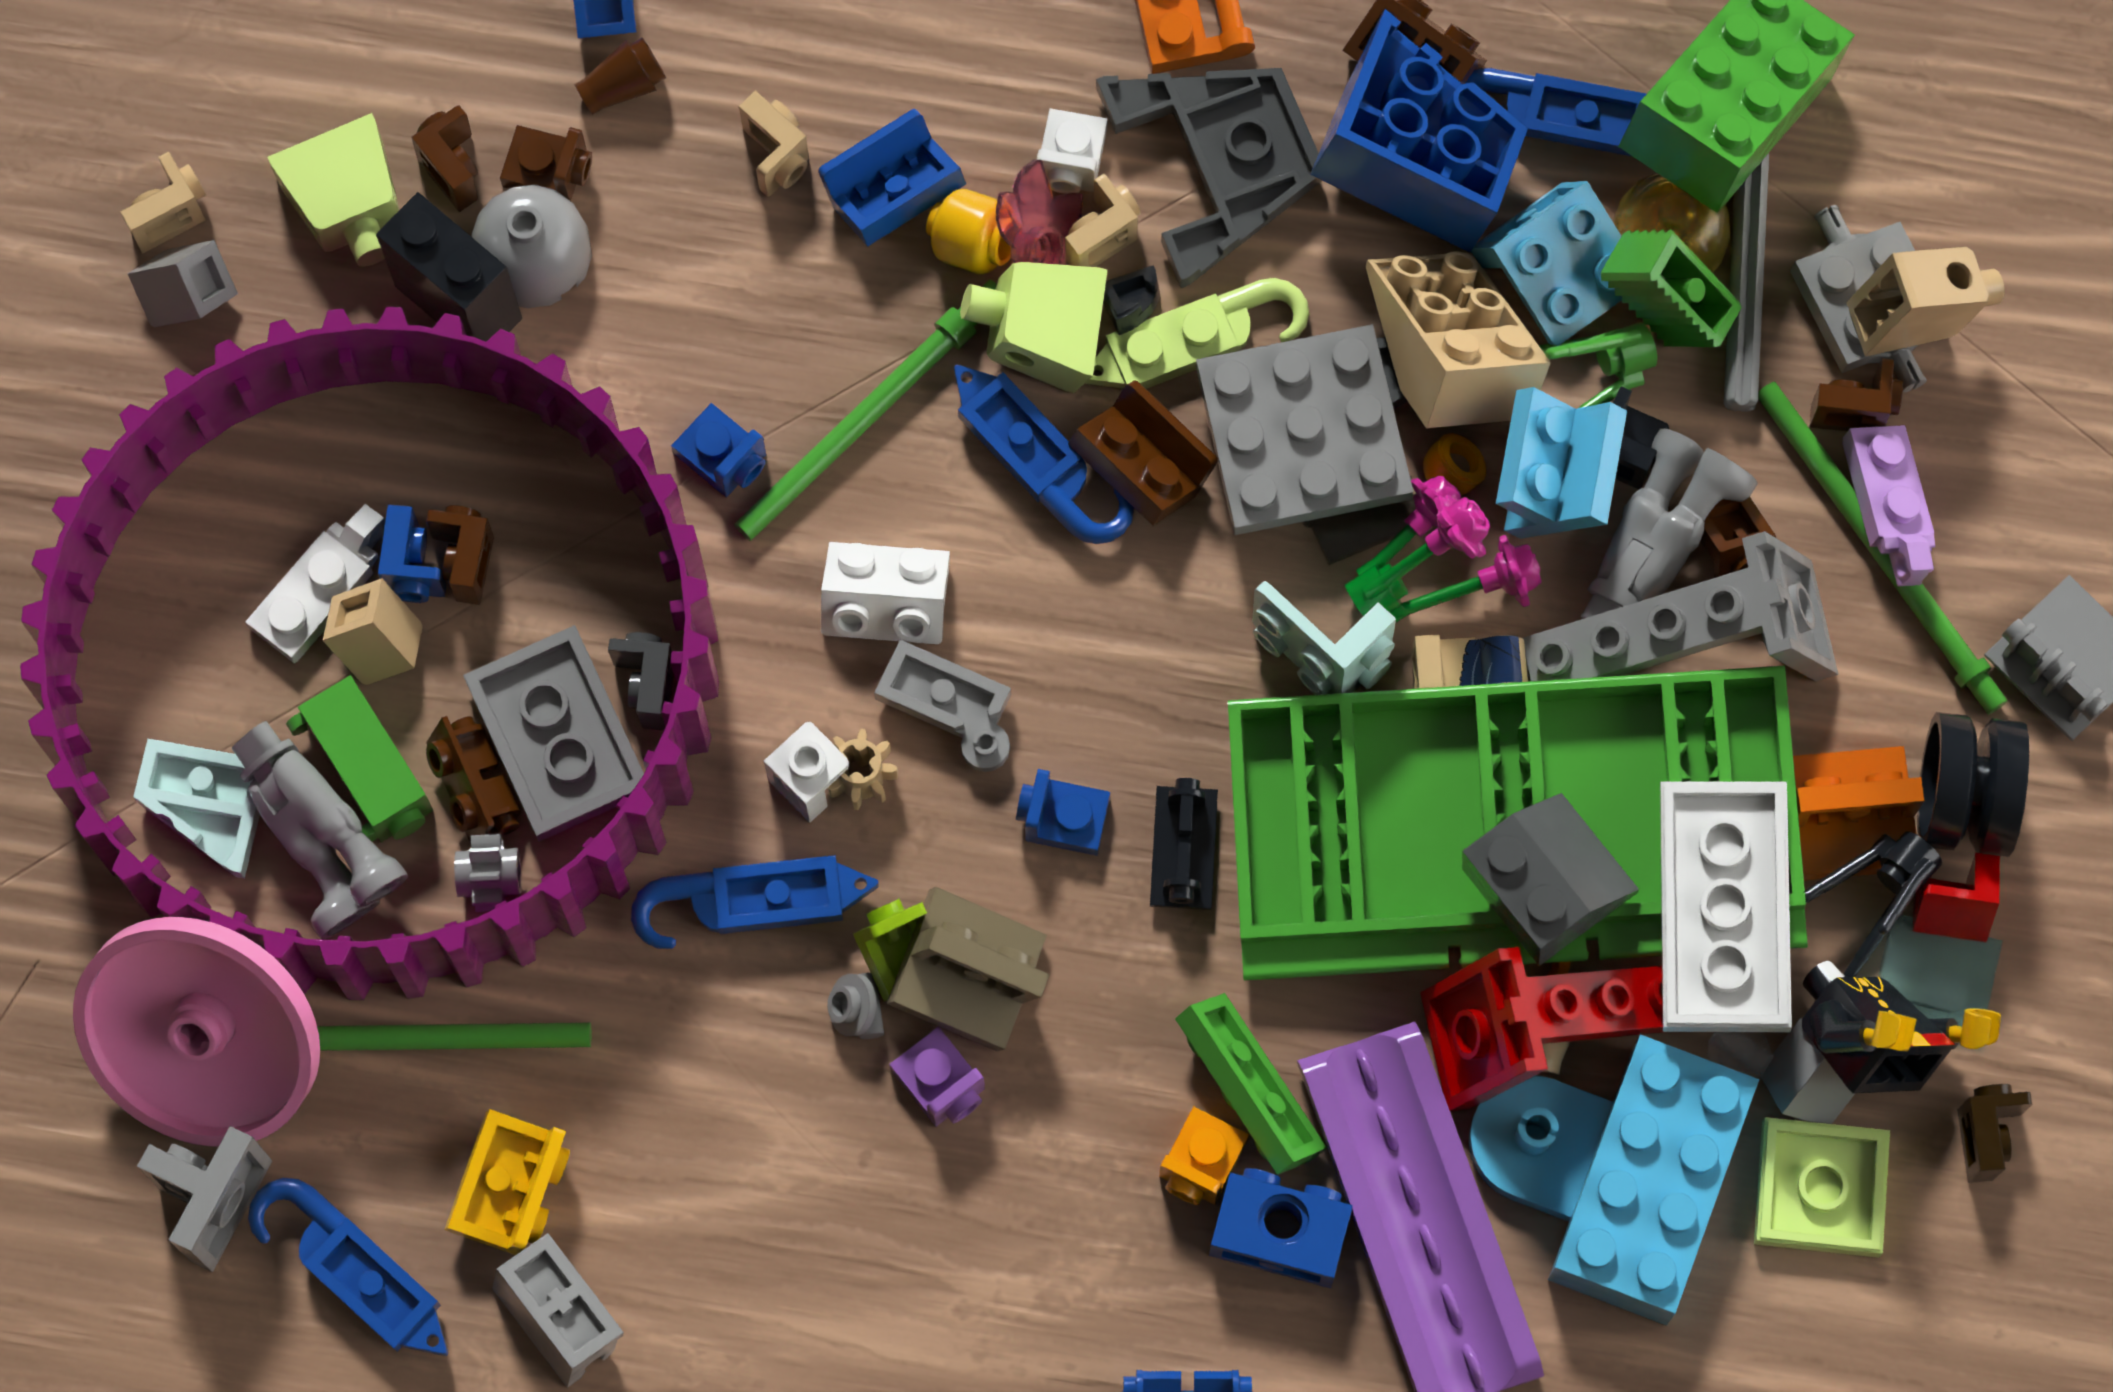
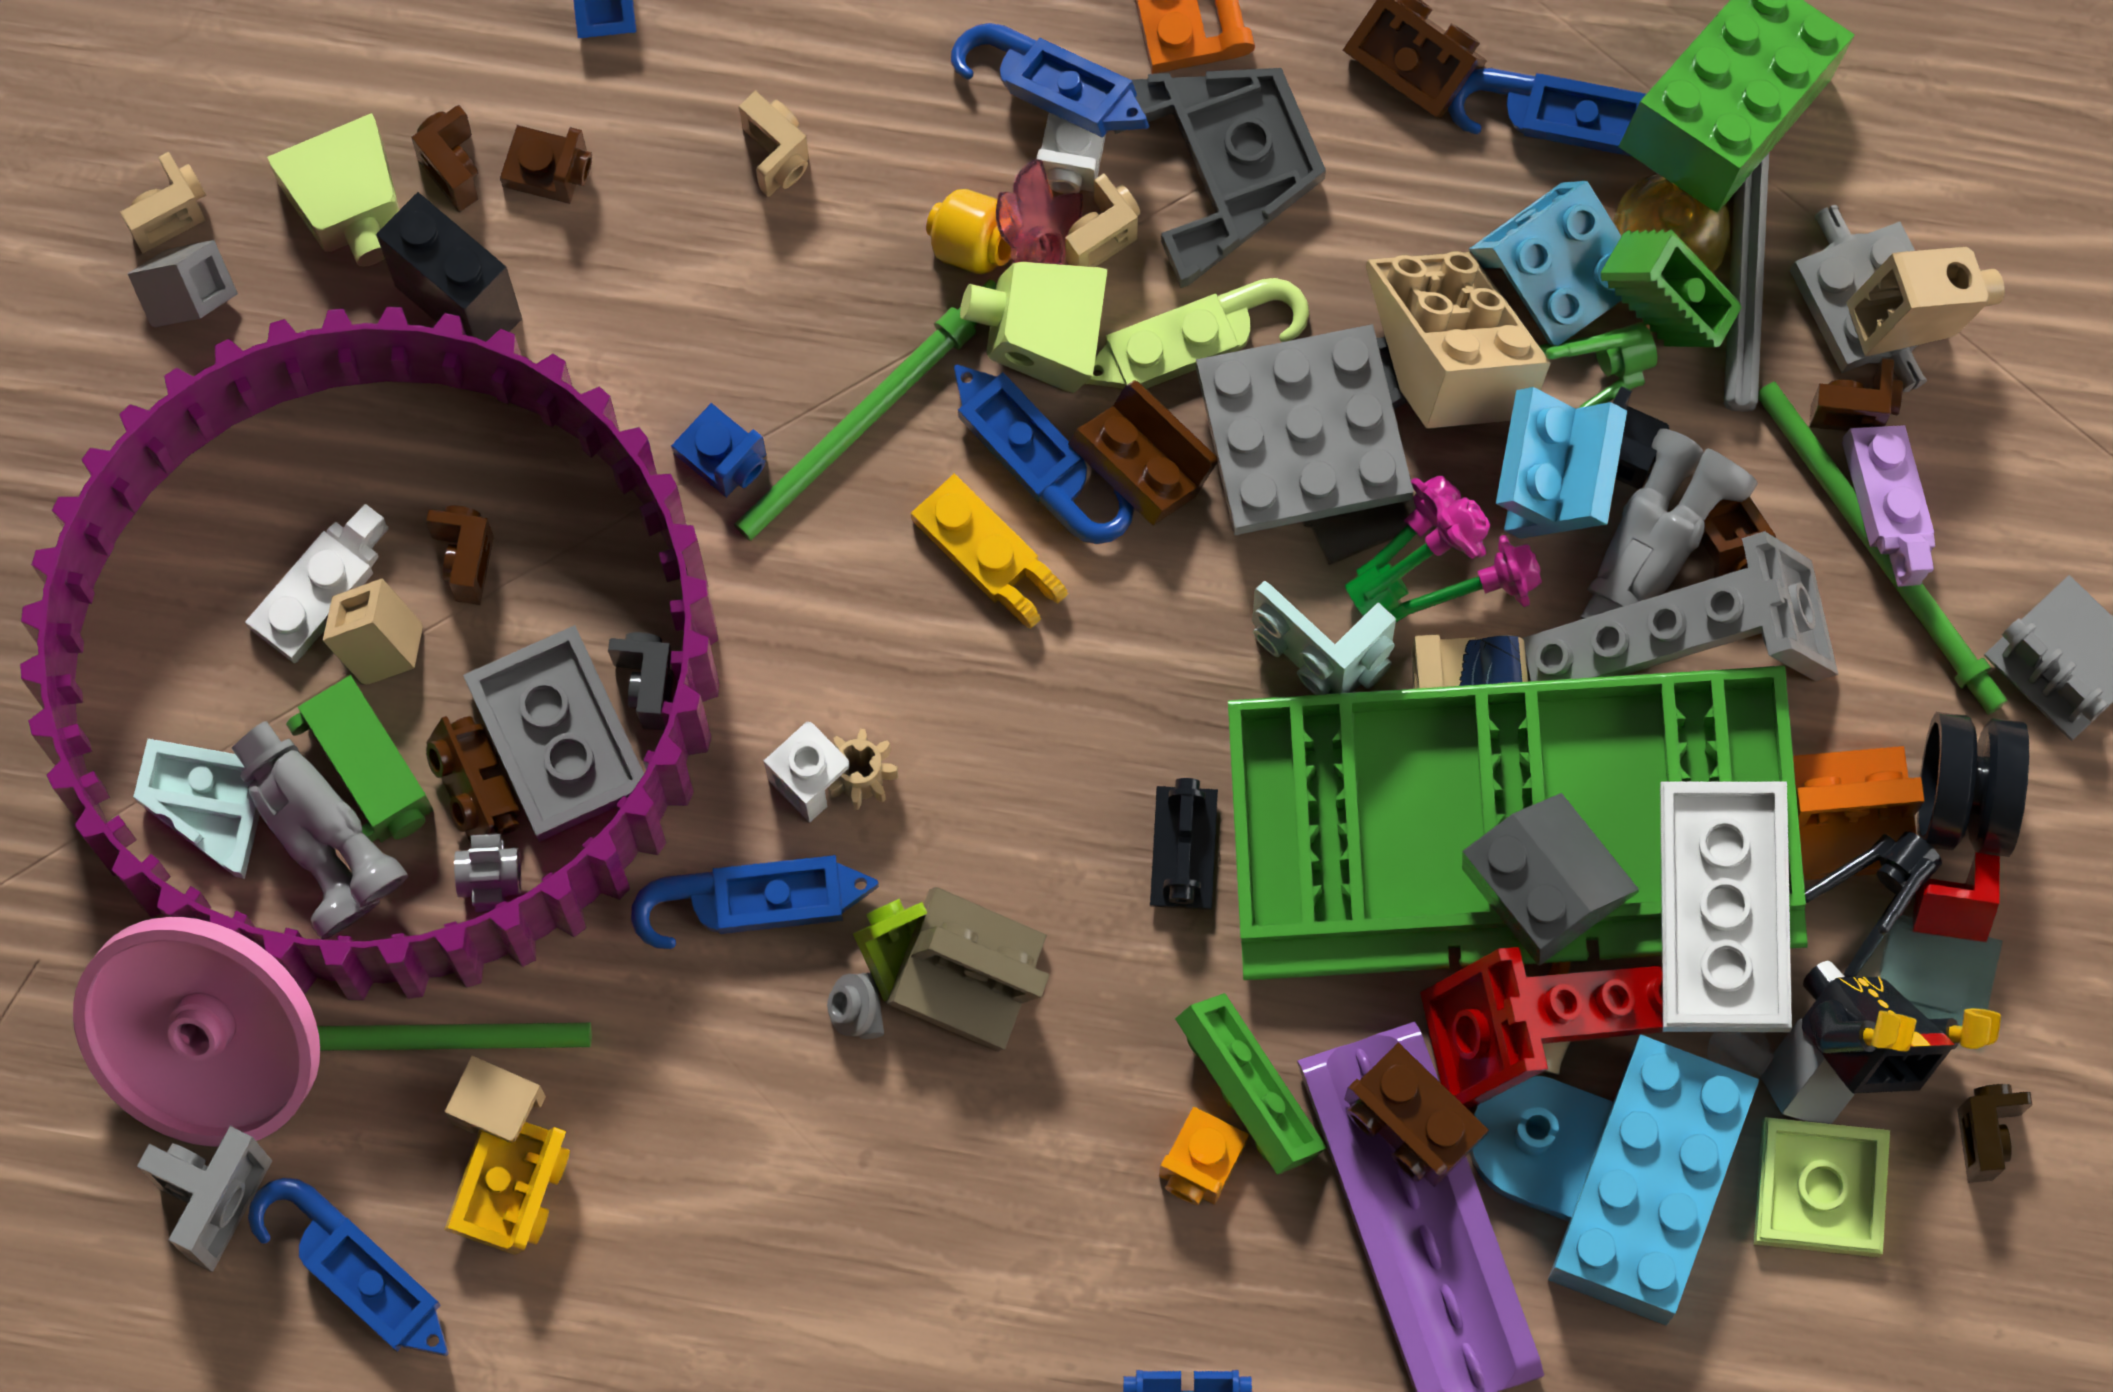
(402, 547): blue bracket -> none
(493, 1100): none -> tan panel
(538, 241): light grey cylinder -> none
(556, 1309): light grey hinge -> none
(621, 76): reddish brown cone -> none
(884, 593): white bracket -> none
(890, 177): blue bracket -> none
(939, 1078): medium lavender bracket -> none
(950, 700): light grey hinge -> none
(985, 548): none -> yellow hinge
(1056, 80): none -> blue plate
(1063, 814): blue bracket -> none
(1131, 298): black tile -> none
(1308, 1255): blue brick -> none
(1414, 1116): none -> reddish brown bracket
(1420, 140): blue wedge -> none
(1439, 462): light orange piece -> none

